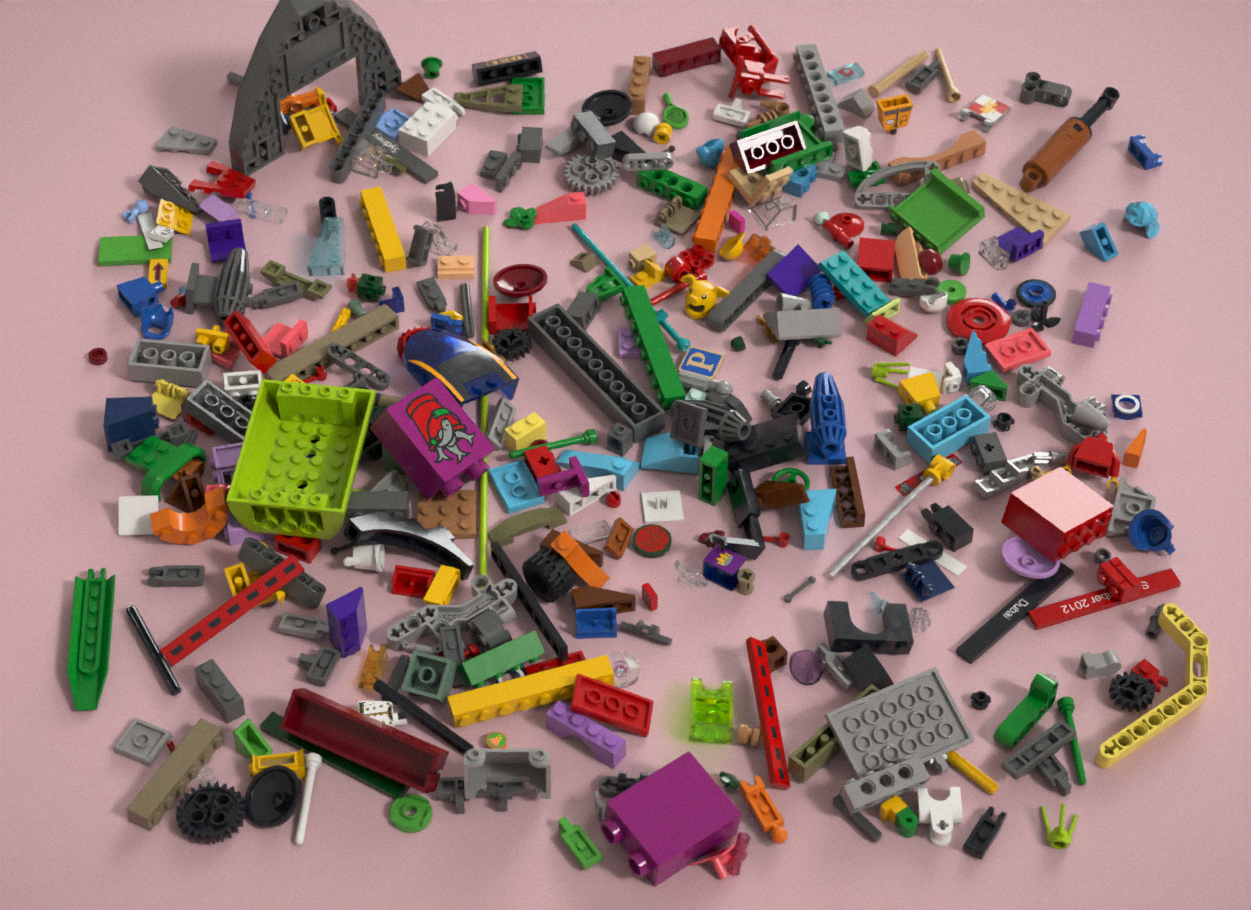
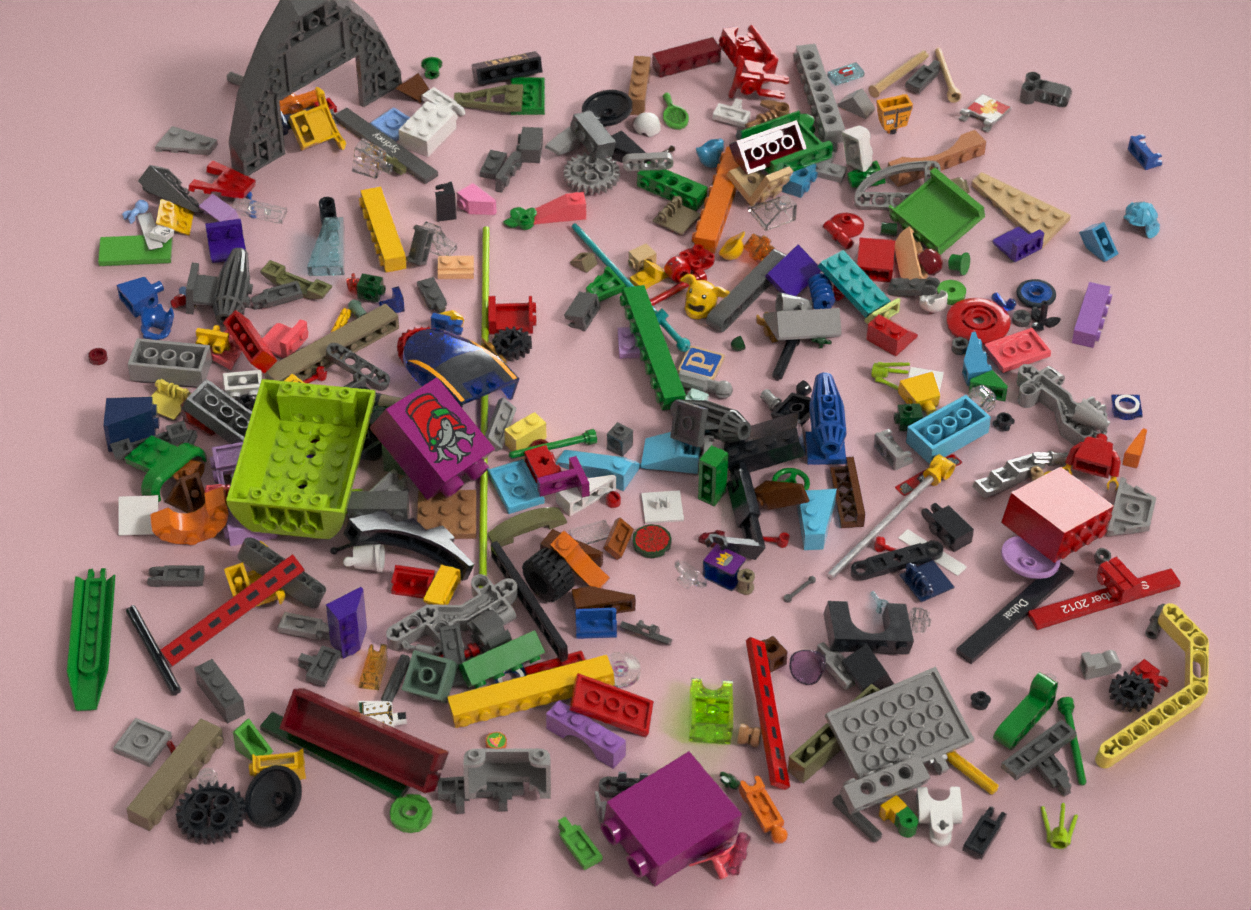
(158, 271): yellow tile -> none
(302, 548): red brick -> none
(312, 764): white piece -> none
(361, 128): dark grey beam -> none
(422, 716): black axle -> none
(467, 310): dark grey axle -> none
(520, 280): dark red dish -> none
(596, 372): dark grey brick -> none
(649, 596): red tile -> none
(662, 133): yellow wheel -> none
(665, 237): clear light blue piece -> none
(731, 401): dark grey beam -> none
(736, 221): dark pink tile -> none
(821, 217): light aqua hinge -> none
(951, 379): white bracket -> none
(988, 452): dark grey brick -> none
(993, 253): clear leg -> none
(1064, 144): dark orange piece -> none
(1151, 531): blue helmet -> none

